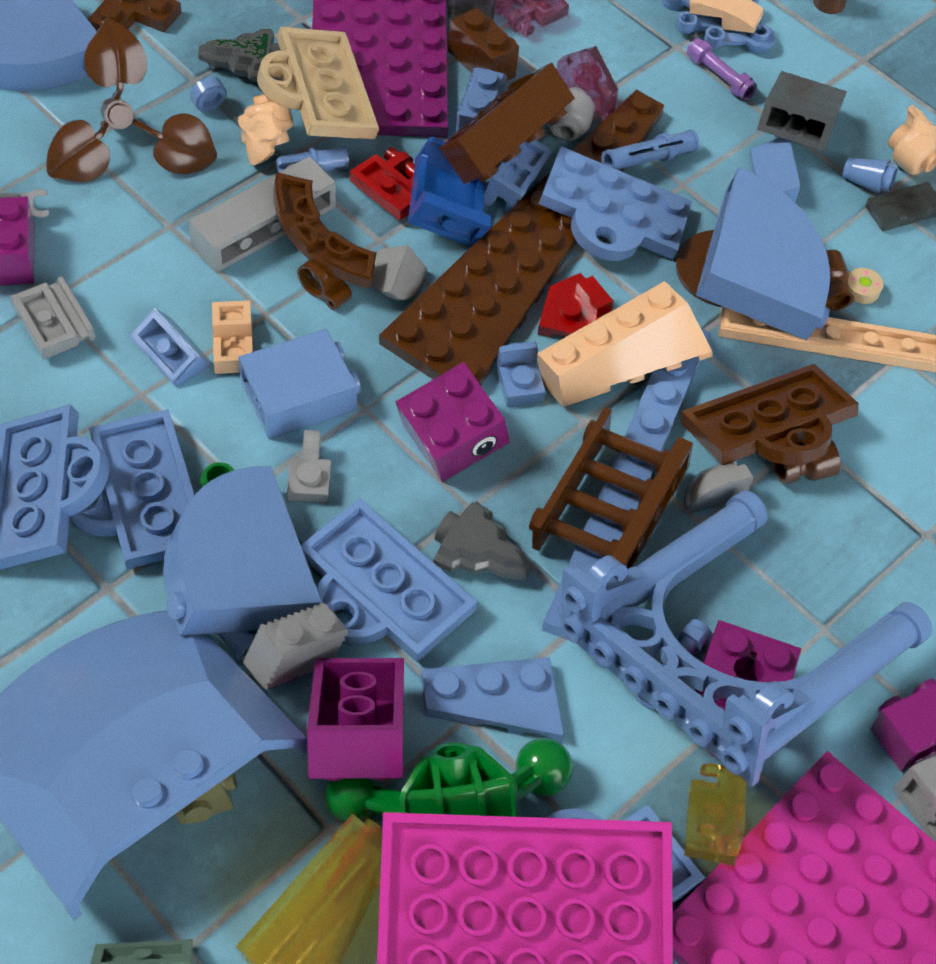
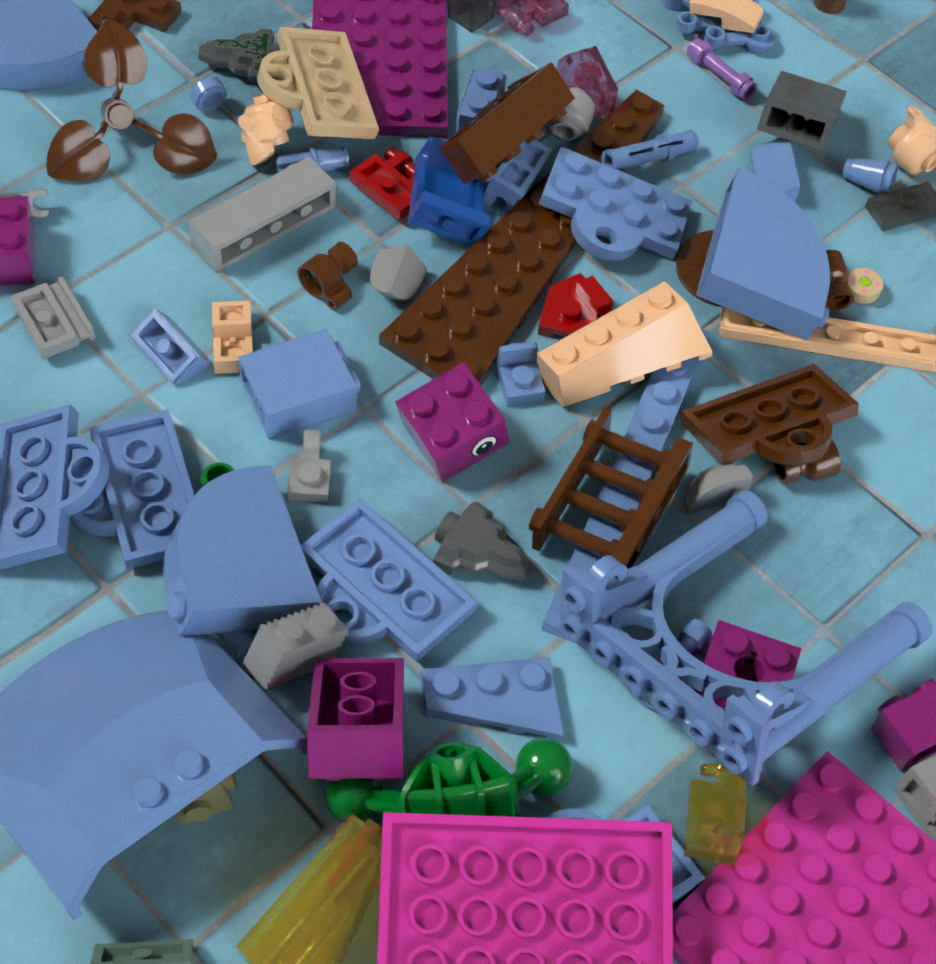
(324, 248): reddish brown tile -> none
(482, 44): reddish brown brick -> none

